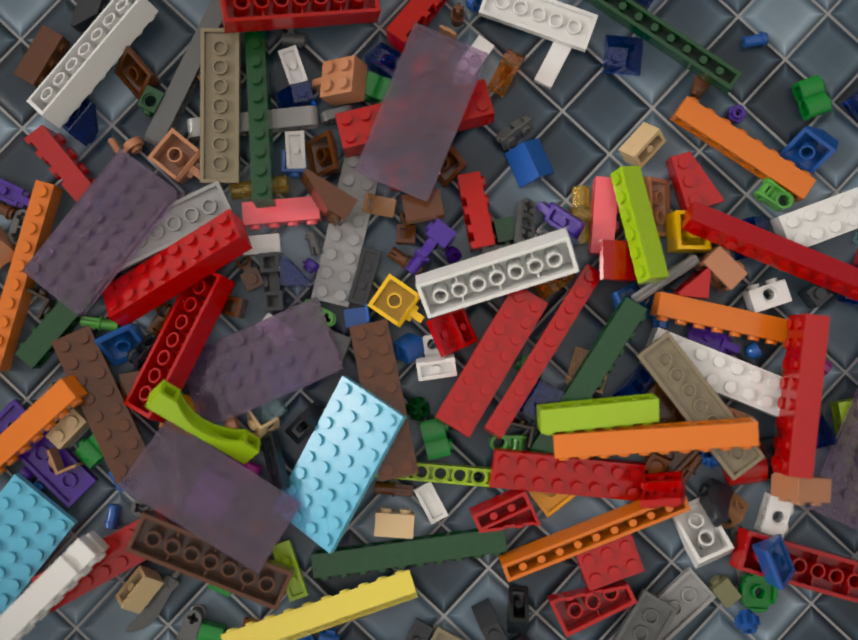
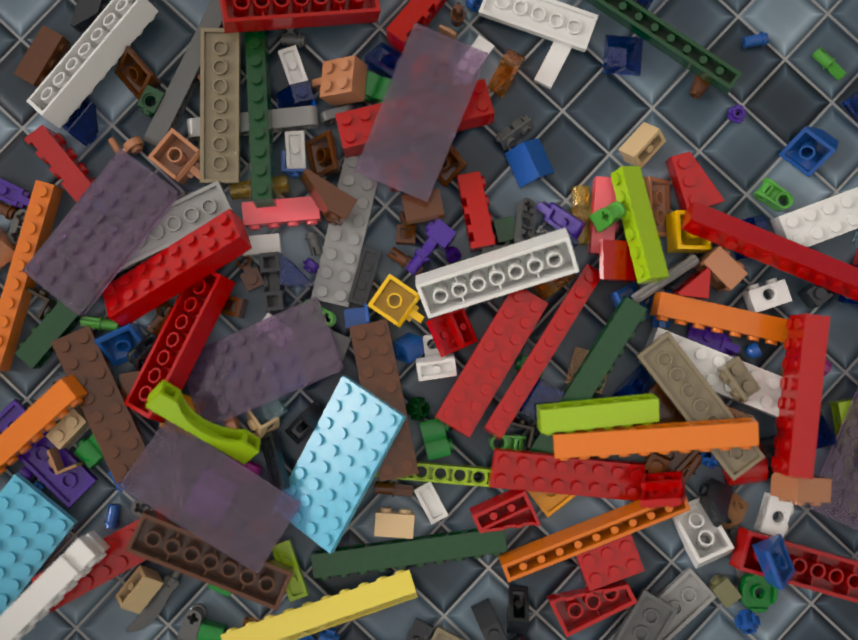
(380, 205): medium nougat bracket -> none
(607, 216): none -> bright green piece
(738, 379): none -> dark tan bracket
(741, 148): orange brick -> none
(811, 97): green brick -> none
(829, 64): none -> bright green axle

